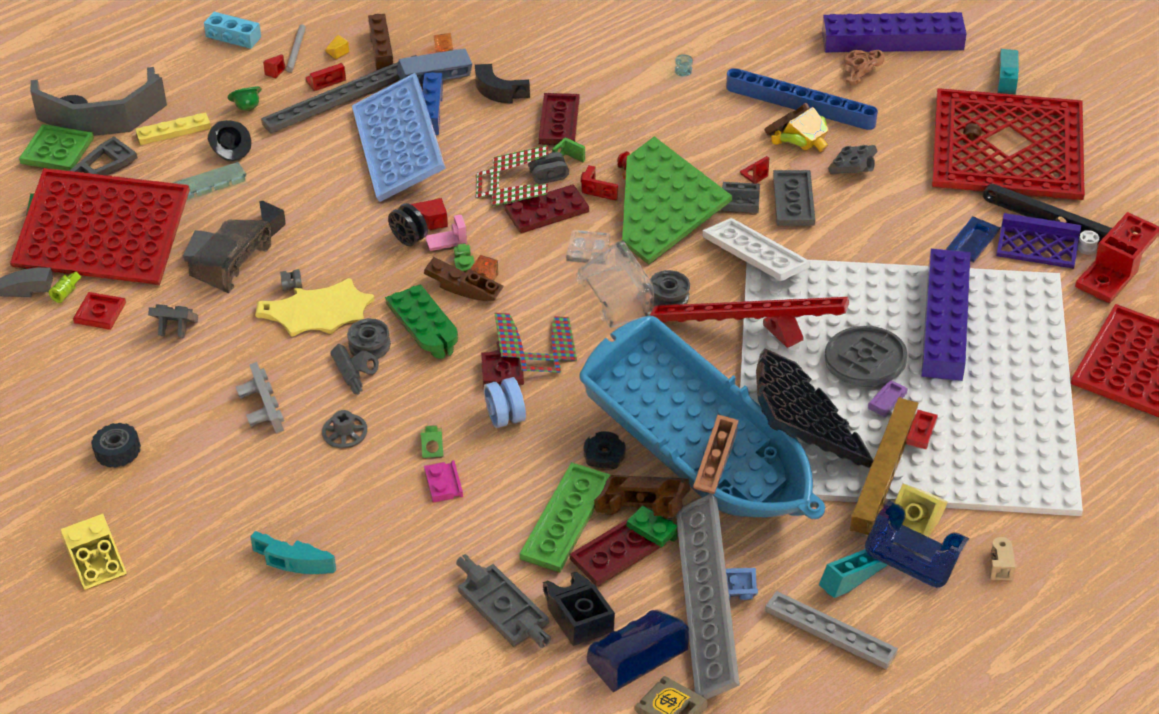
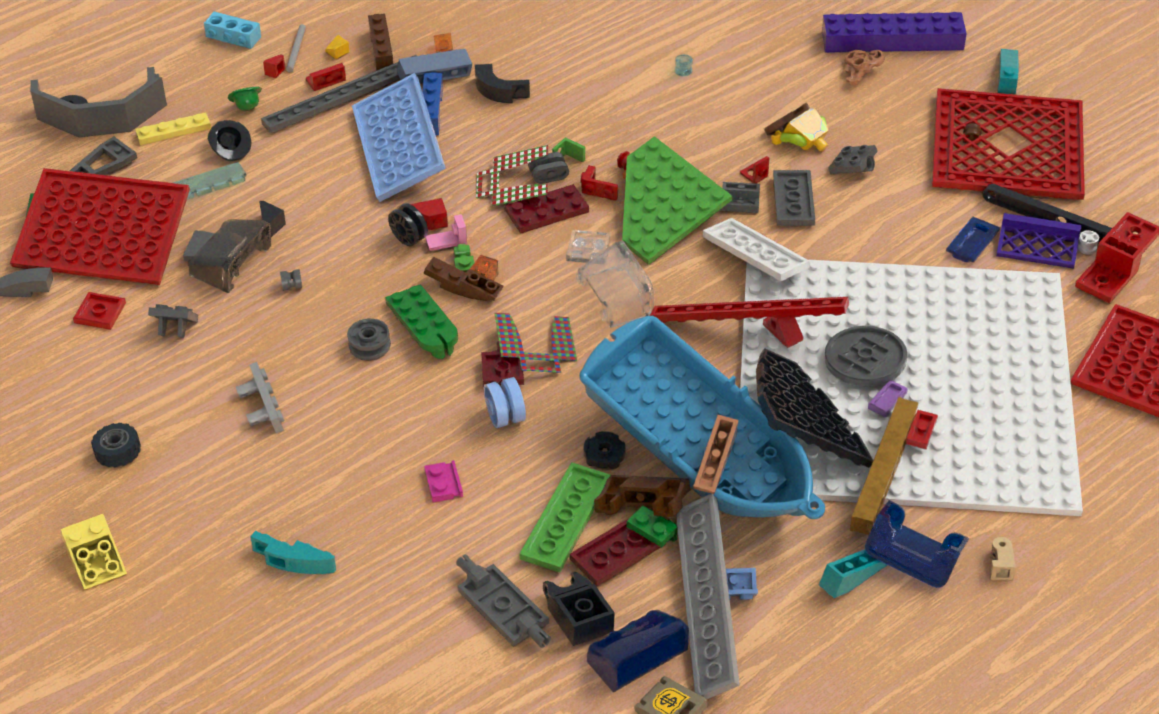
(56, 148): bright green plate -> none
(64, 287): lime hinge -> none
(317, 309): light yellow animal -> none
(344, 426): dark grey wheel -> none
(350, 367): dark grey piece -> none
(431, 433): bright green bracket -> none
(559, 118): dark red plate -> none
(670, 288): dark grey wheel -> none
(794, 96): blue beam -> none
(831, 630): light grey plate -> none
(921, 509): light yellow slope -> none
(946, 315): dark purple brick -> none

